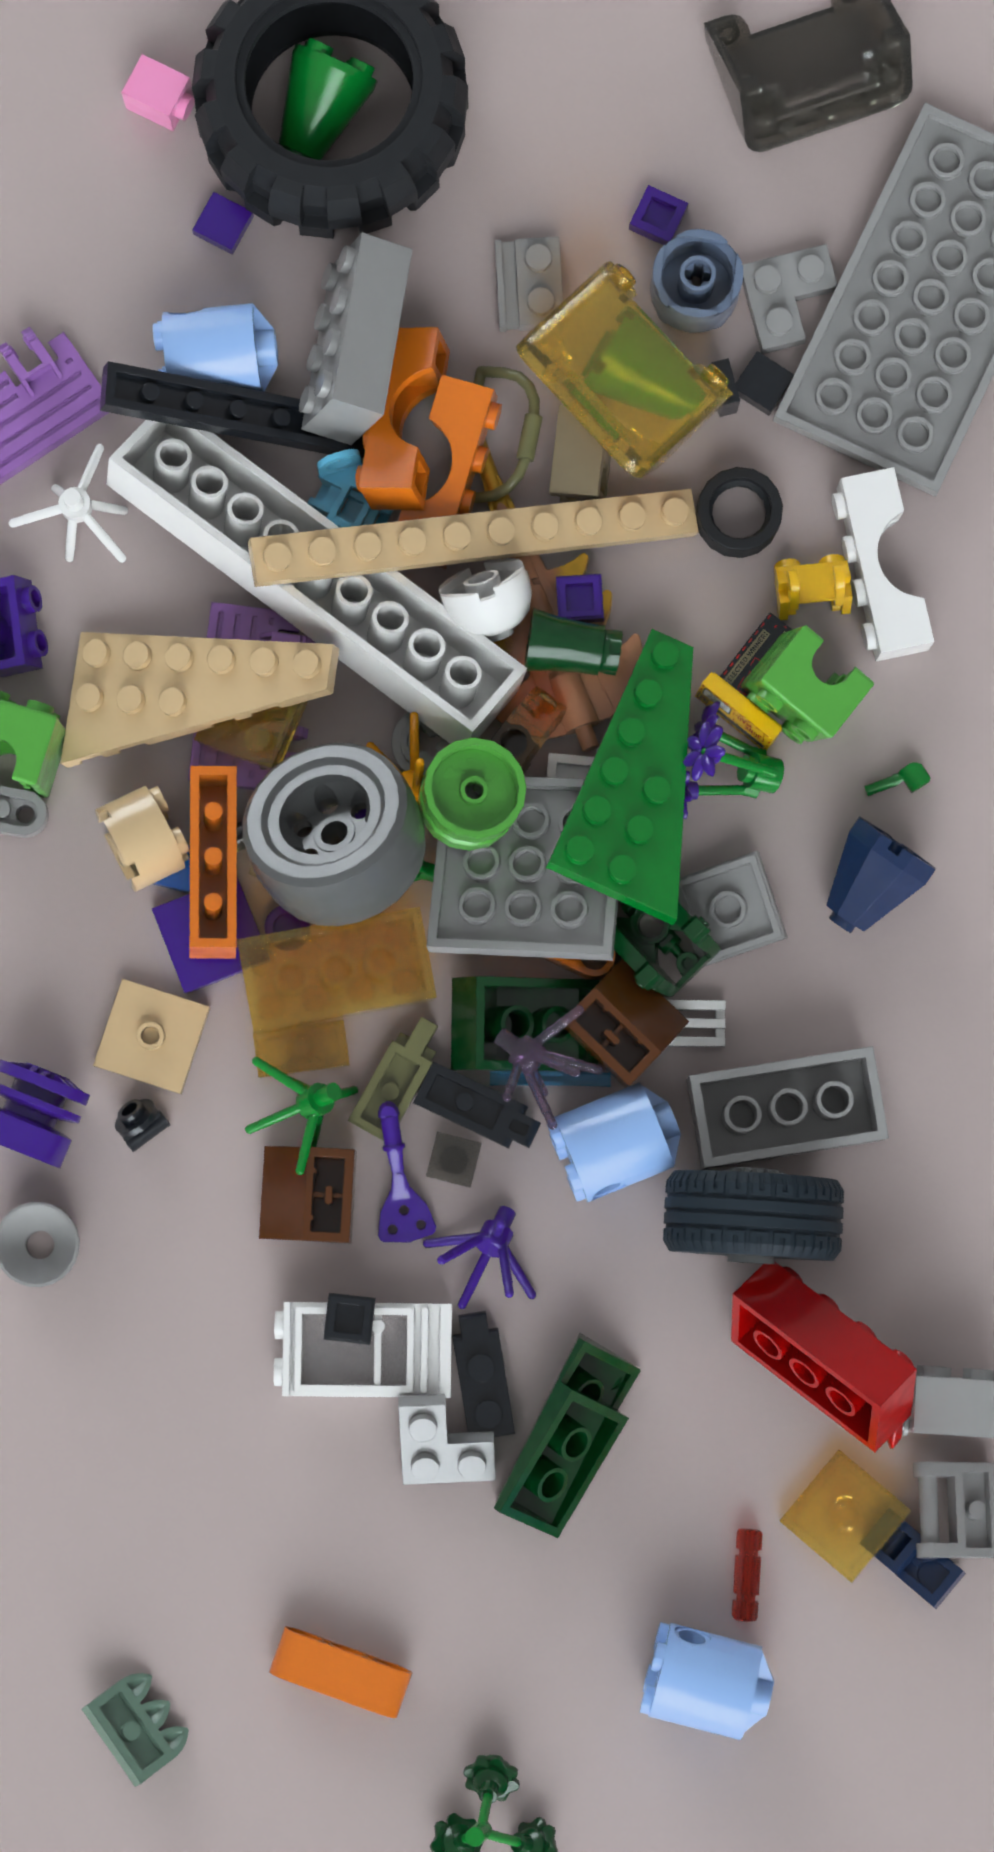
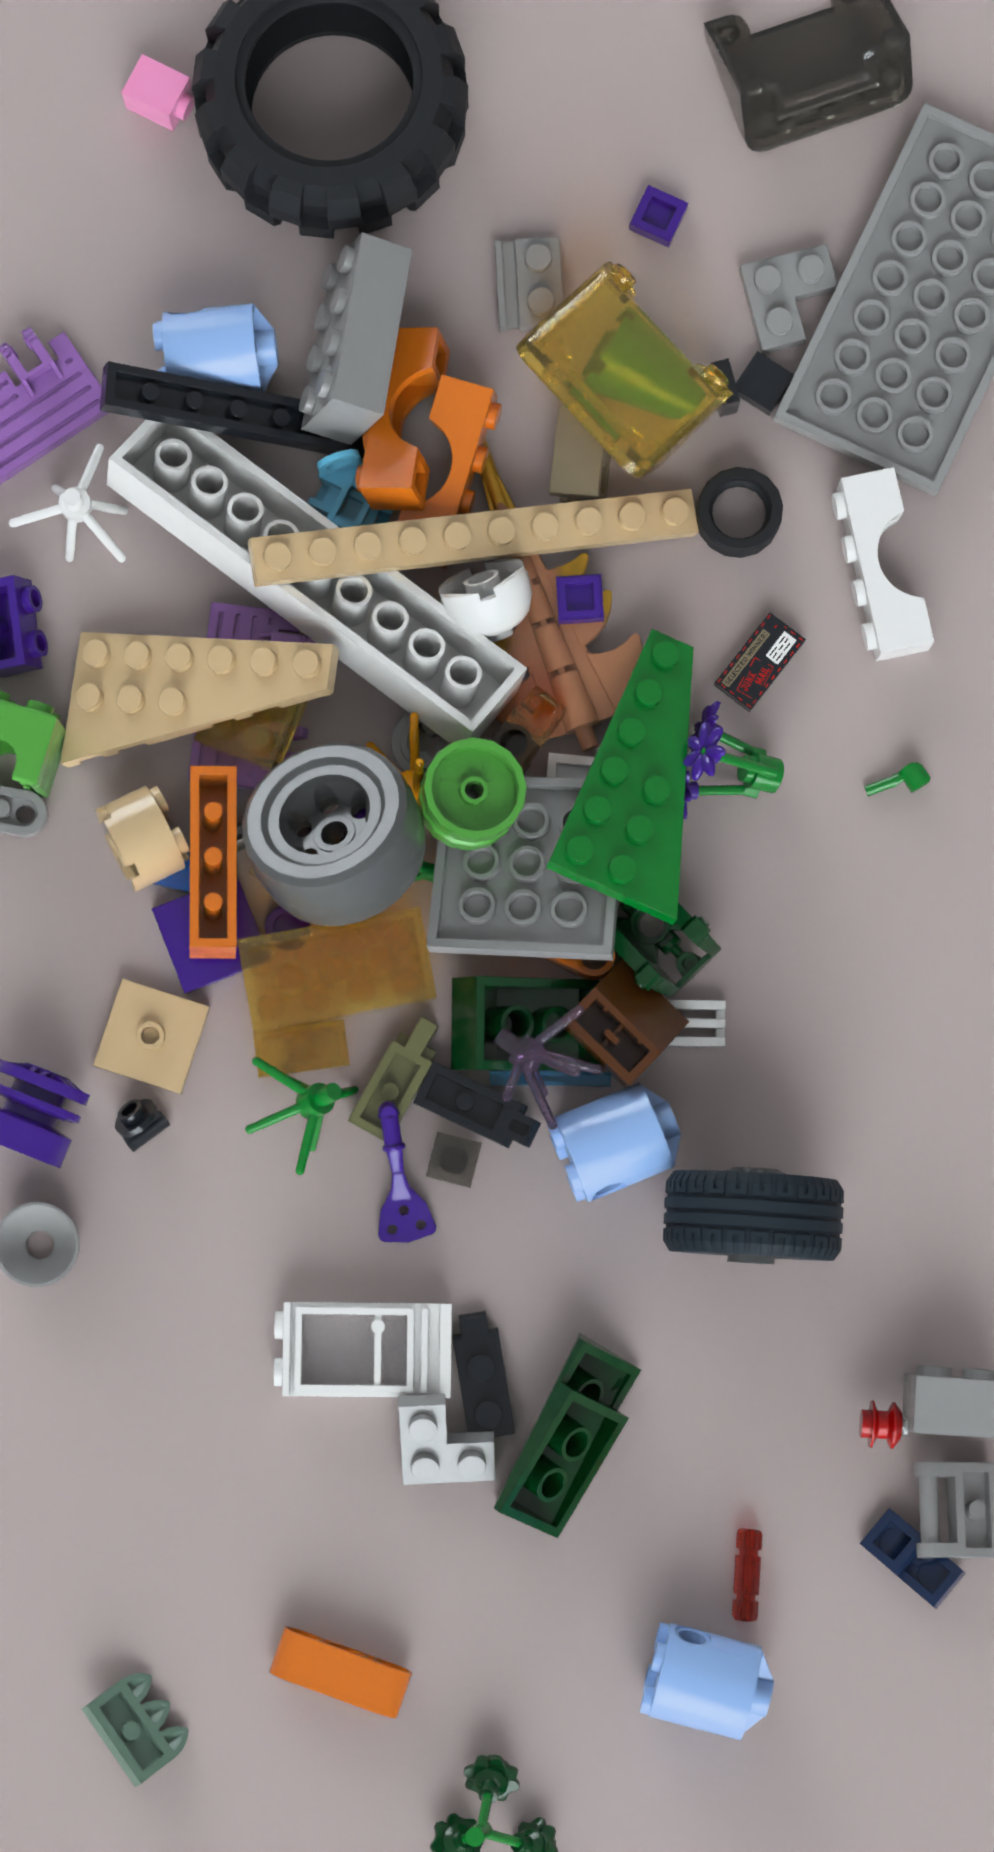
(223, 223): dark purple tile -> none
(308, 1205): reddish brown slope -> none
(321, 98): green cone -> none
(349, 1318): black tile -> none
(493, 1242): dark purple plant -> none
(529, 432): olive piece -> none
(571, 645): dark green plant -> none
(720, 272): sand blue brick -> none
(736, 904): light grey plate -> none
(739, 711): yellow tile -> none
(787, 1107): light grey brick -> none
(792, 692): bright green piece -> none
(812, 583): yellow piece -> none
(823, 1354): red brick -> none
(845, 1516): clear yellow plate -> none
(873, 877): dark blue cone -> none

